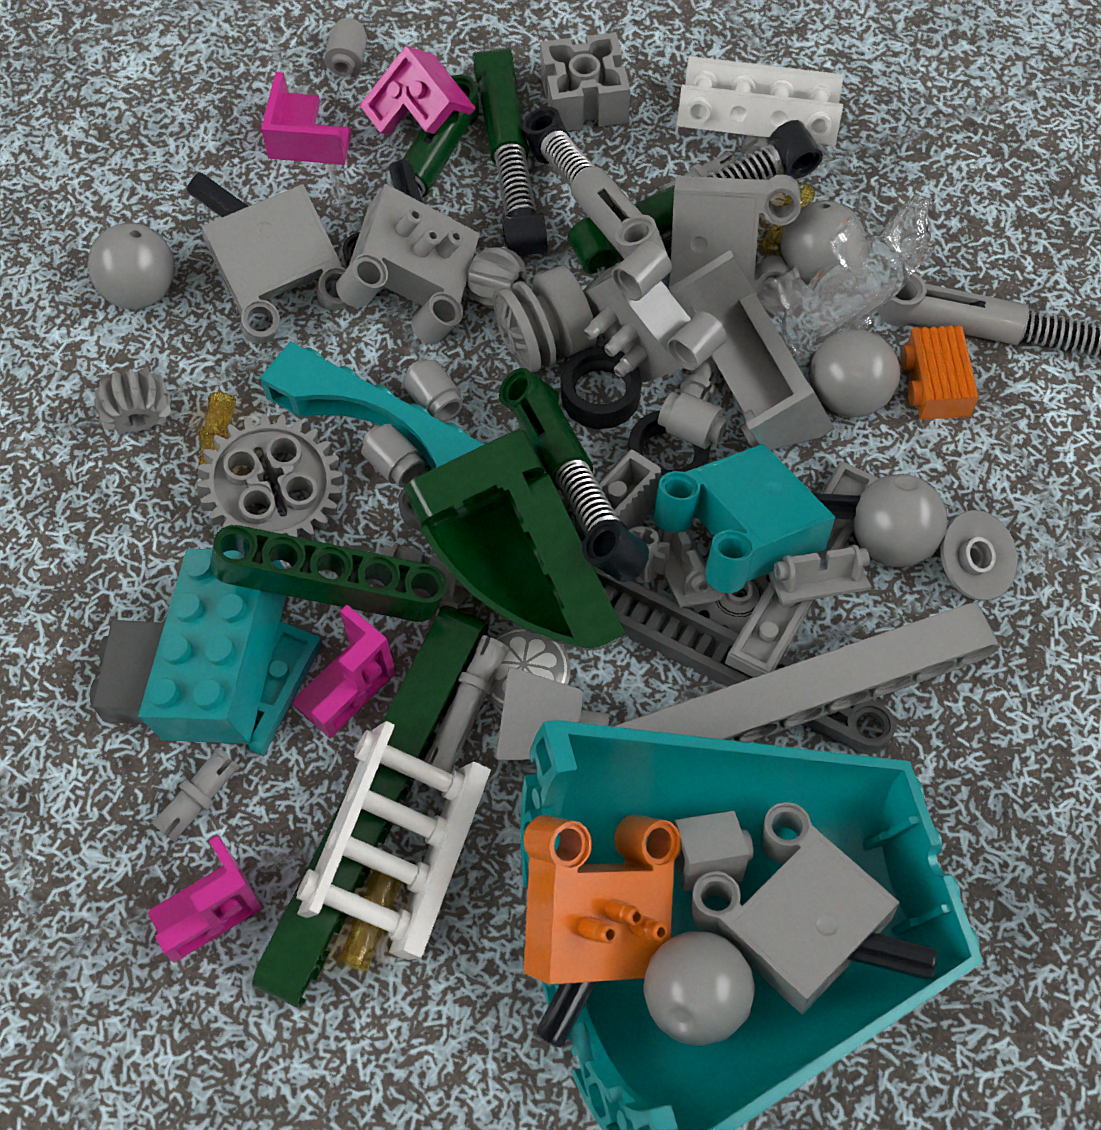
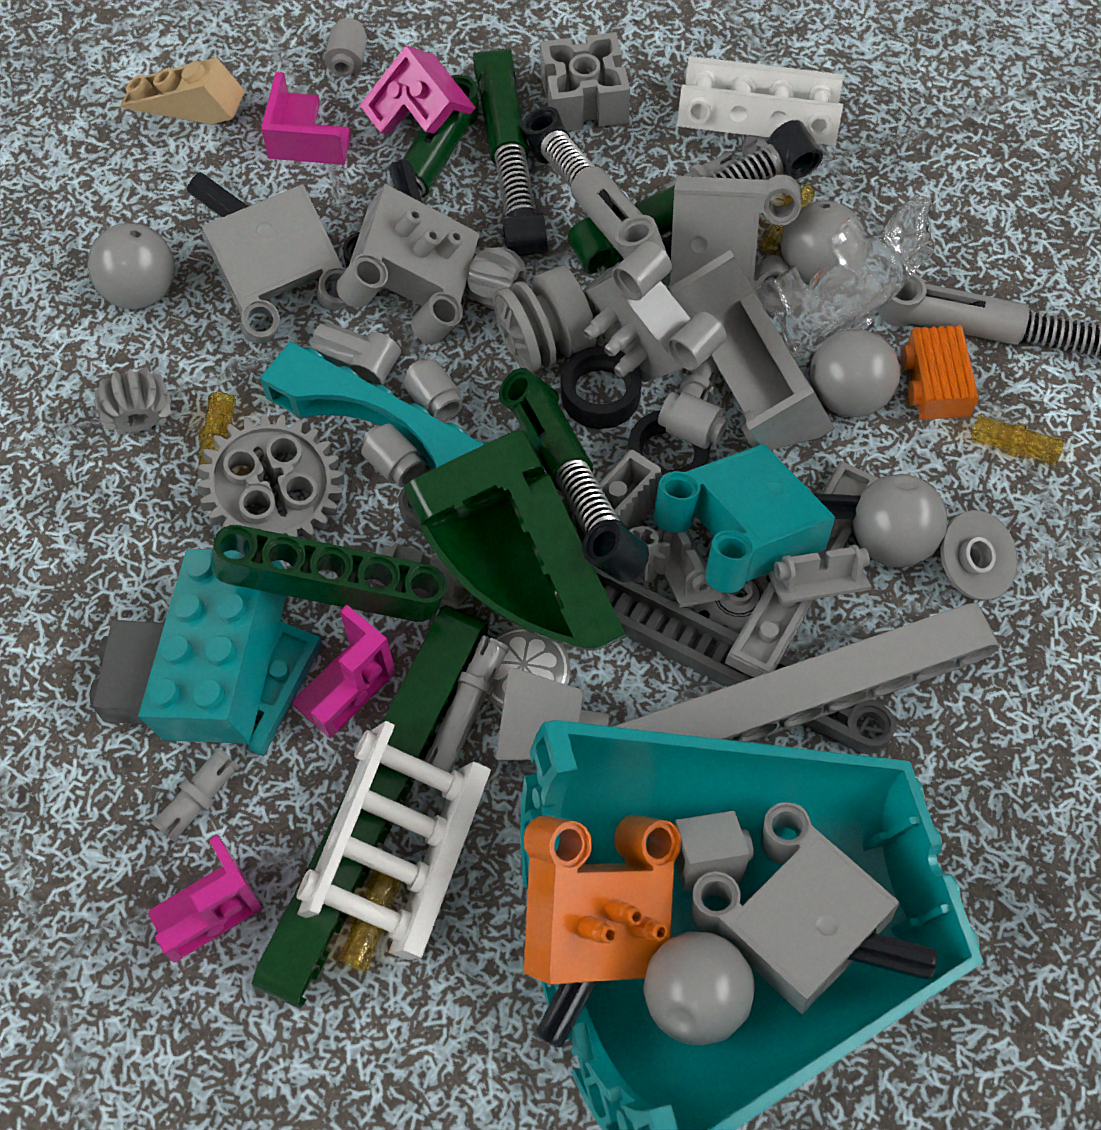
(191, 92): none -> tan slope
(367, 356): none -> light grey piece
(1017, 440): none -> clear yellow pin

